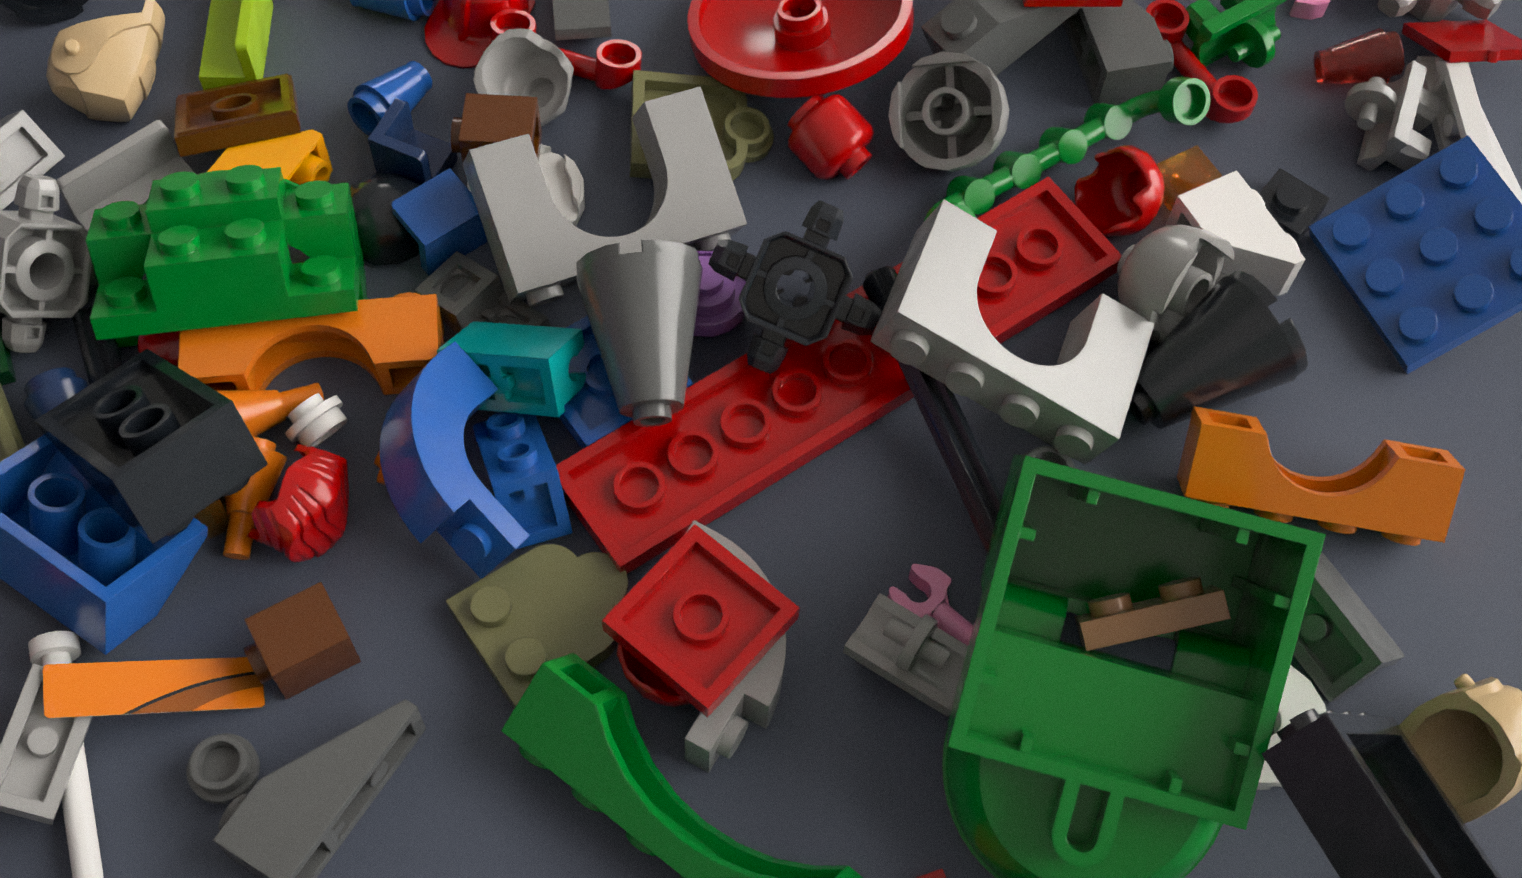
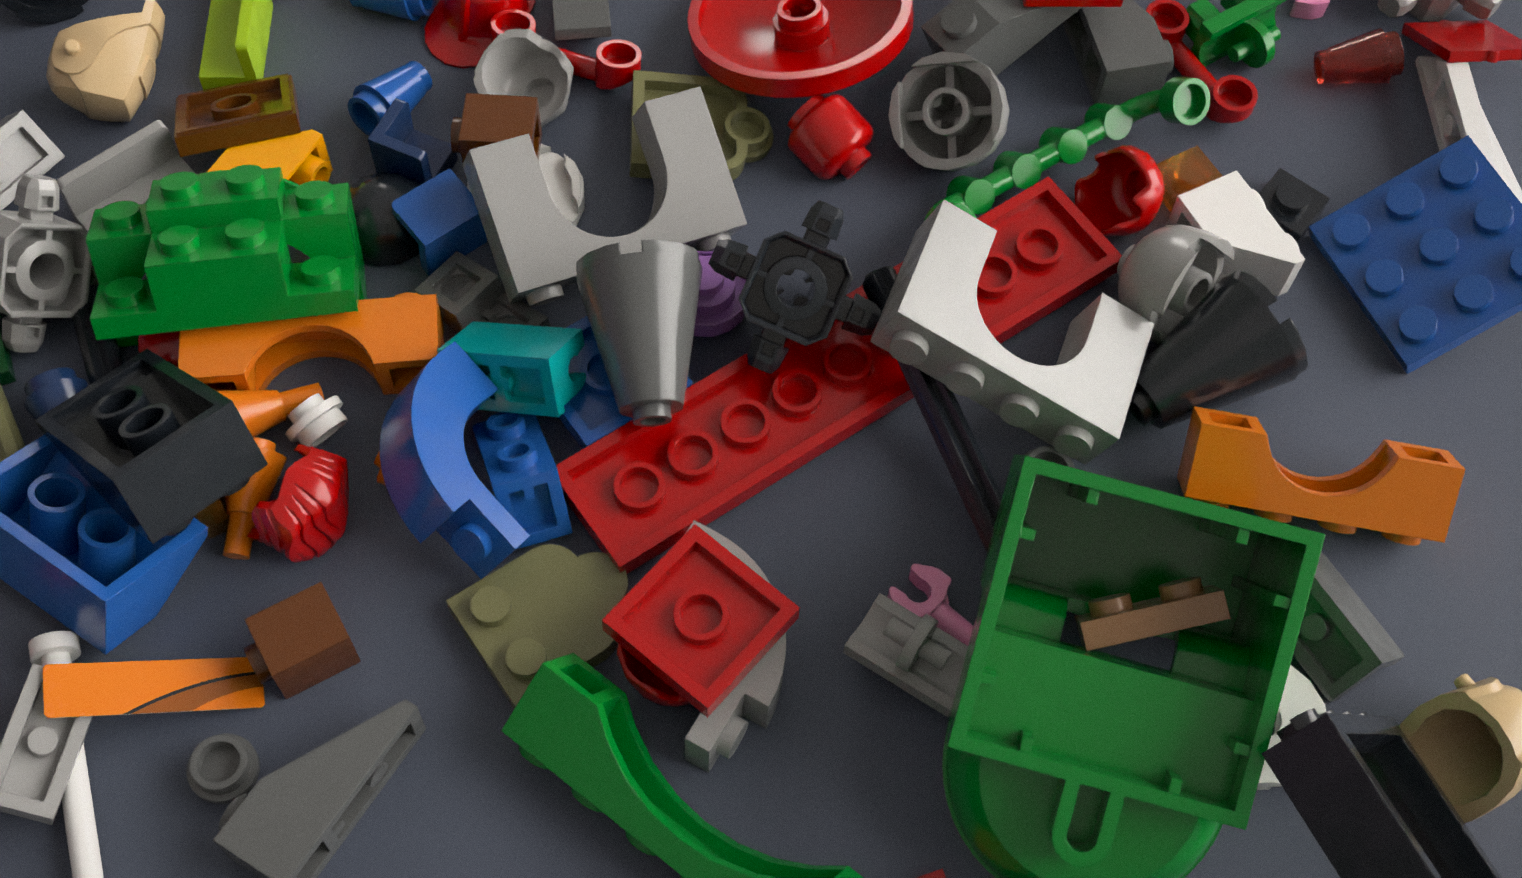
(1388, 116): light grey hips -> none

